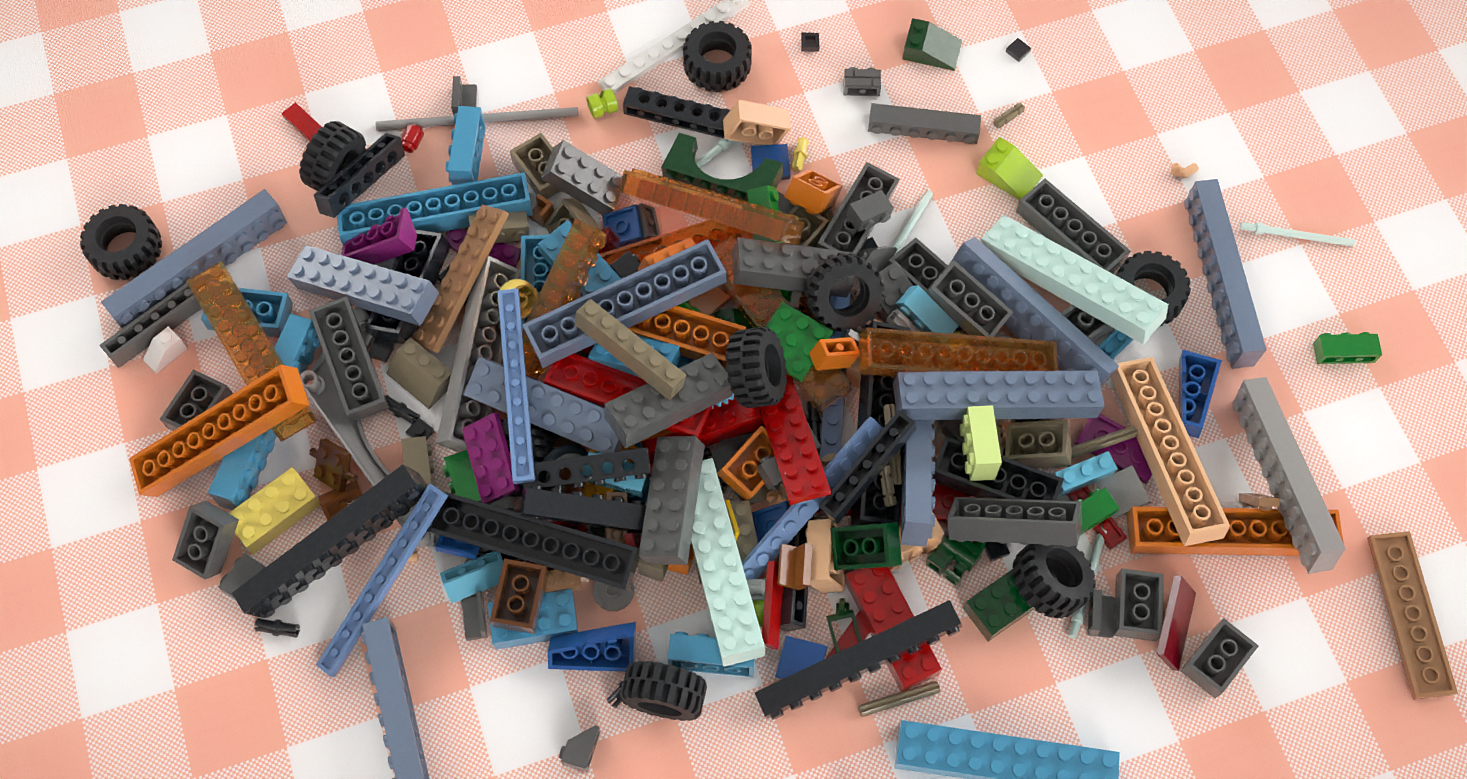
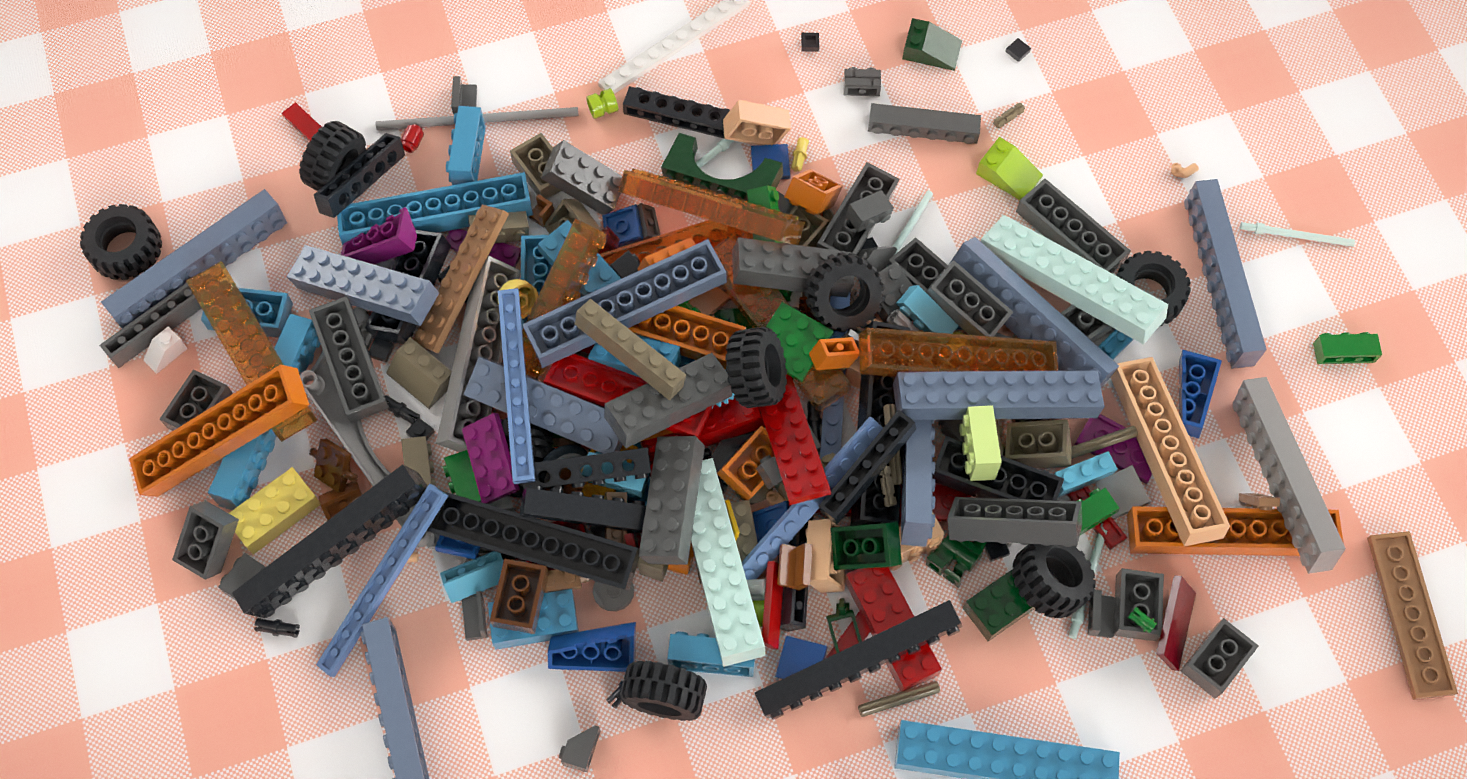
(717, 37): black tyre -> none
(1142, 620): none -> green pin

